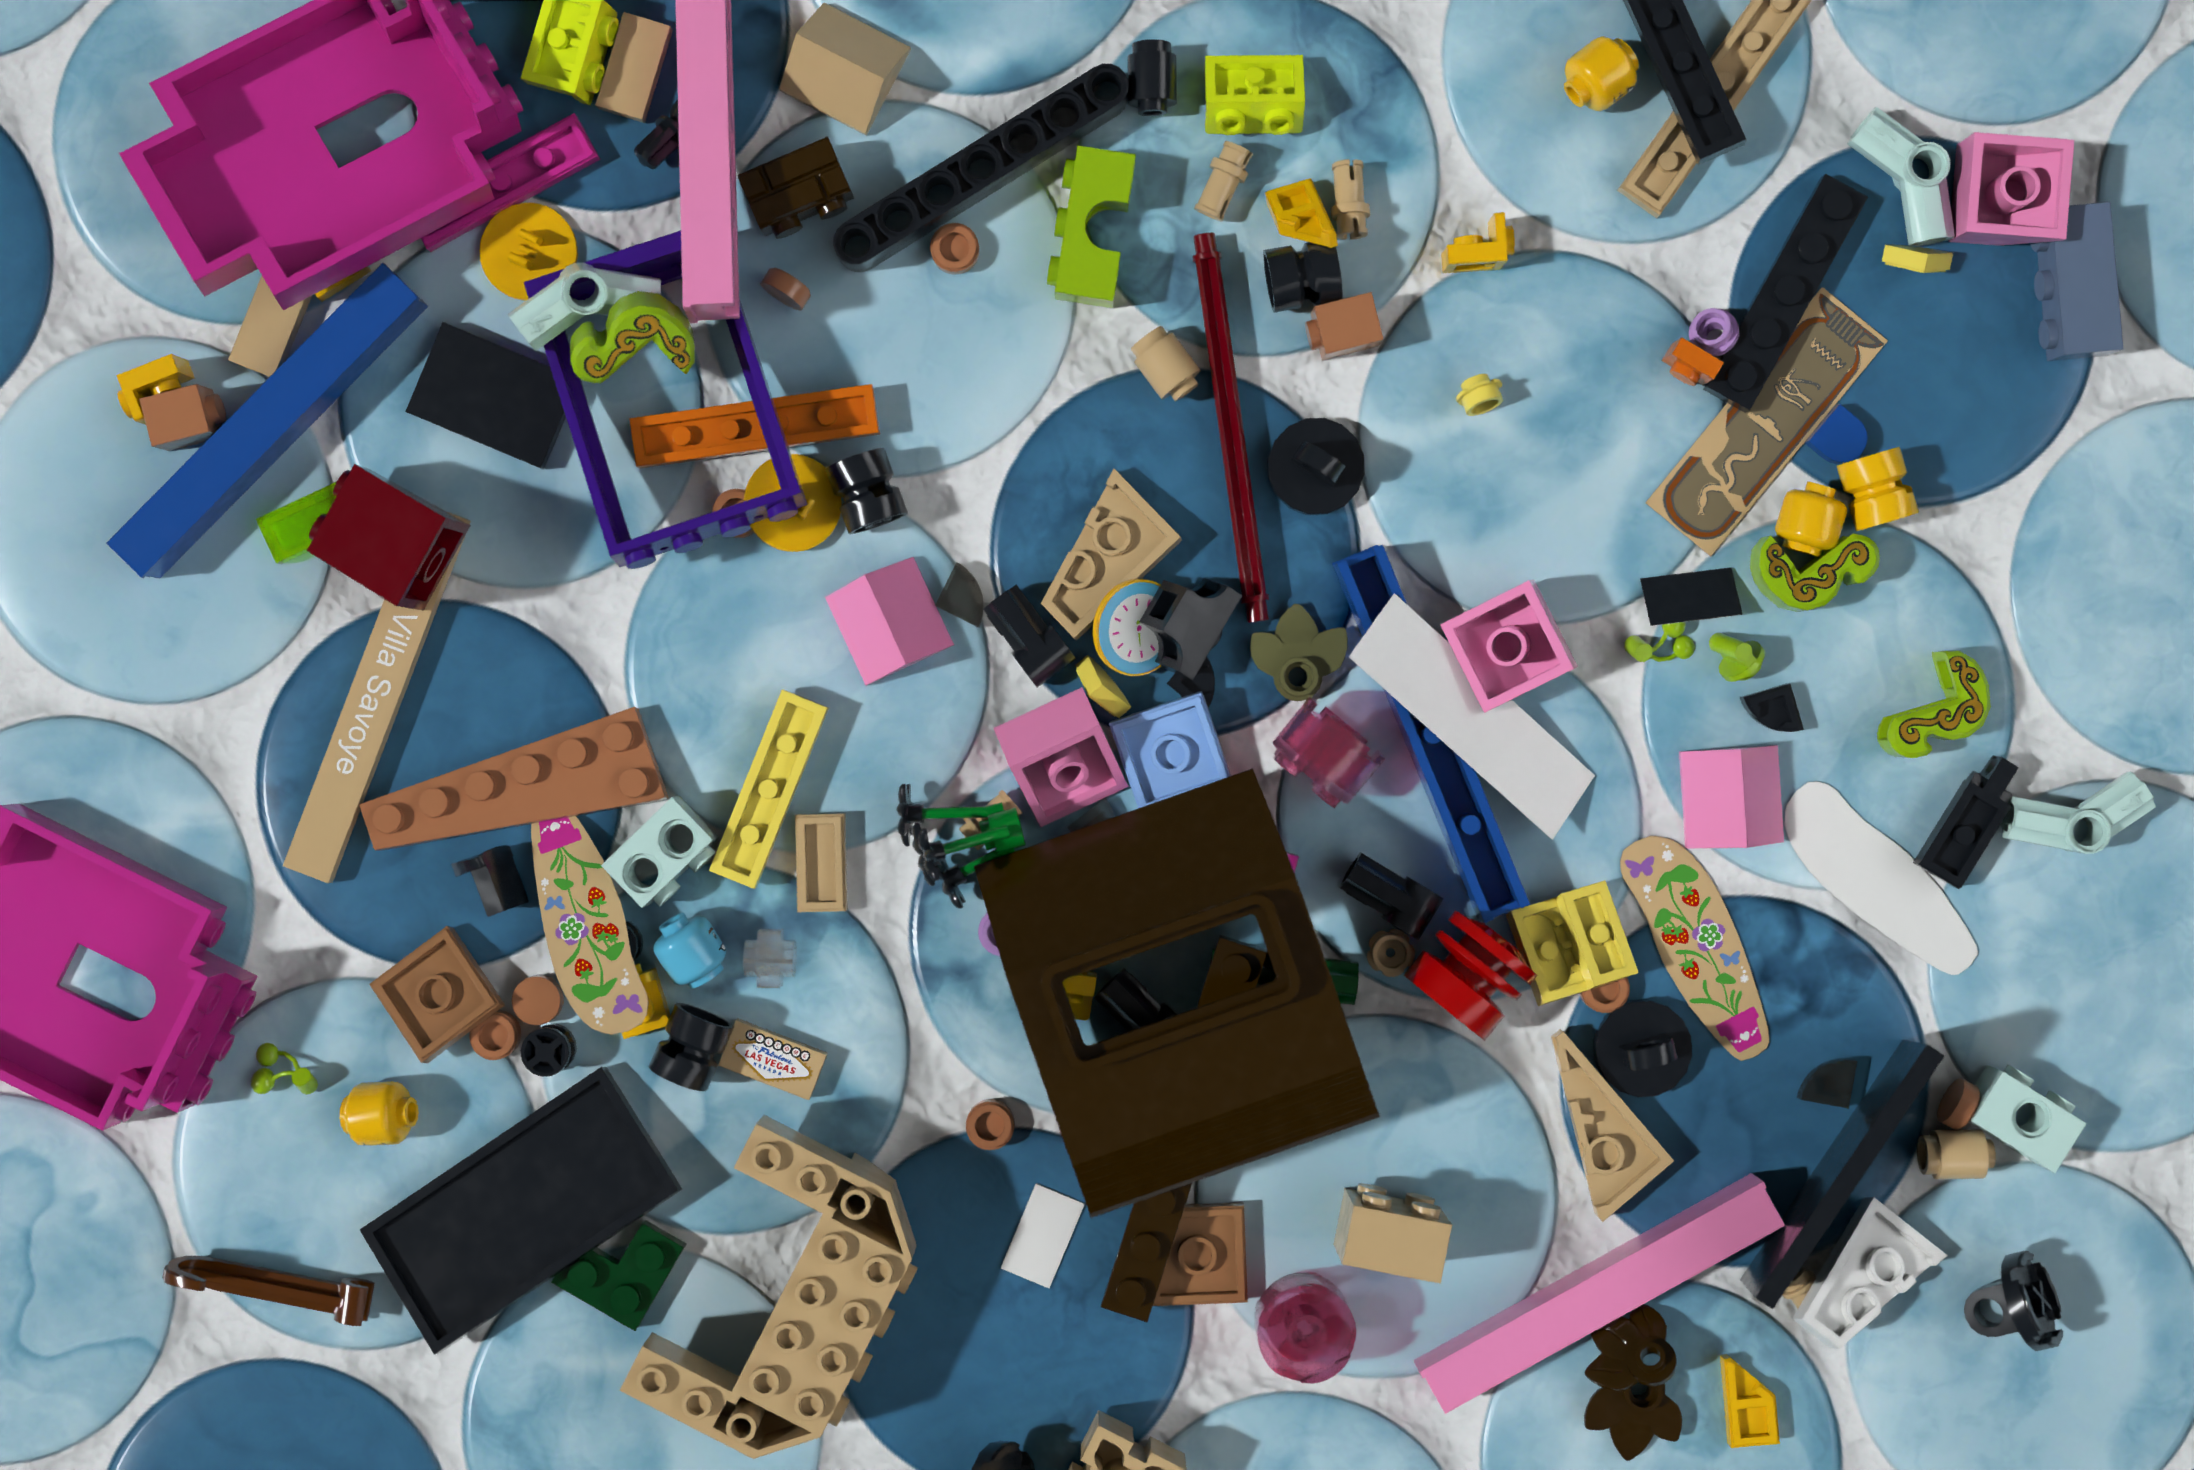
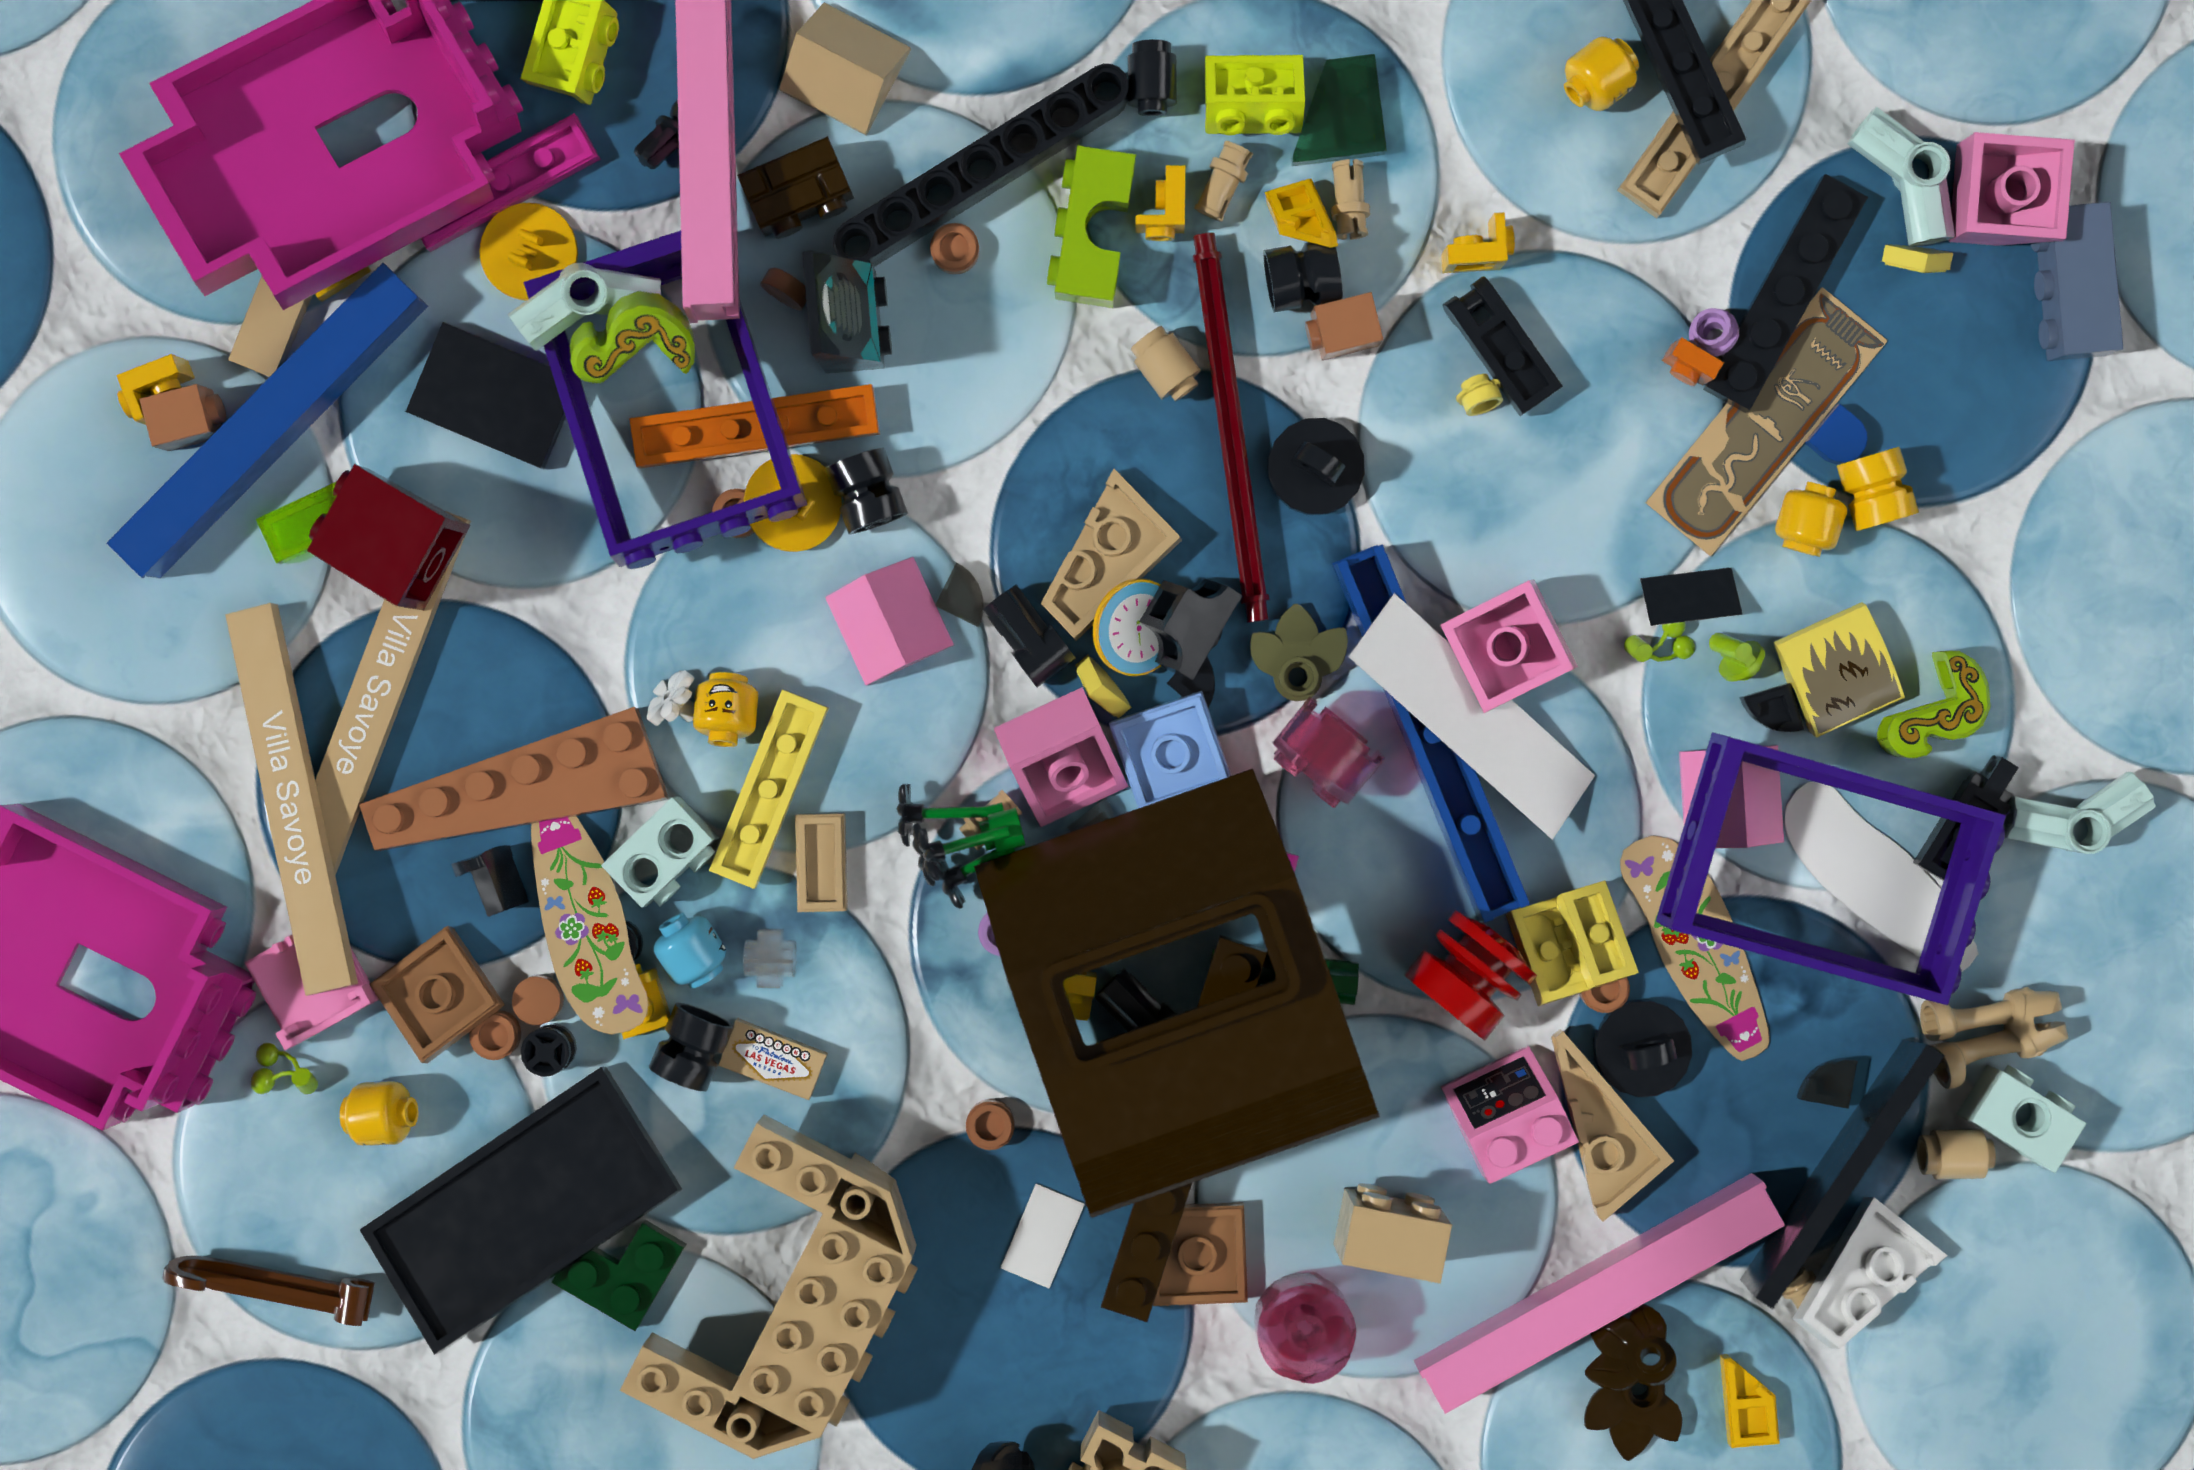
(291, 799): none -> tan tile
(299, 1015): none -> bright pink piece
(634, 67): tan tile -> none
(672, 699): none -> white plant
(725, 708): none -> yellow head
(845, 313): none -> slope
(1171, 198): none -> yellow bracket
(1343, 114): none -> clear green wing
(1400, 900): black piece -> none
(1403, 955): tan plate -> none
(1503, 346): none -> black plate
(1509, 1115): none -> bright pink slope
(1817, 581): lime animal -> none
(1839, 669): none -> slope
(1954, 915): none -> dark purple window
(1958, 1104): nougat tile -> none
(2018, 1036): none -> tan piece
(2026, 1301): black tile -> none

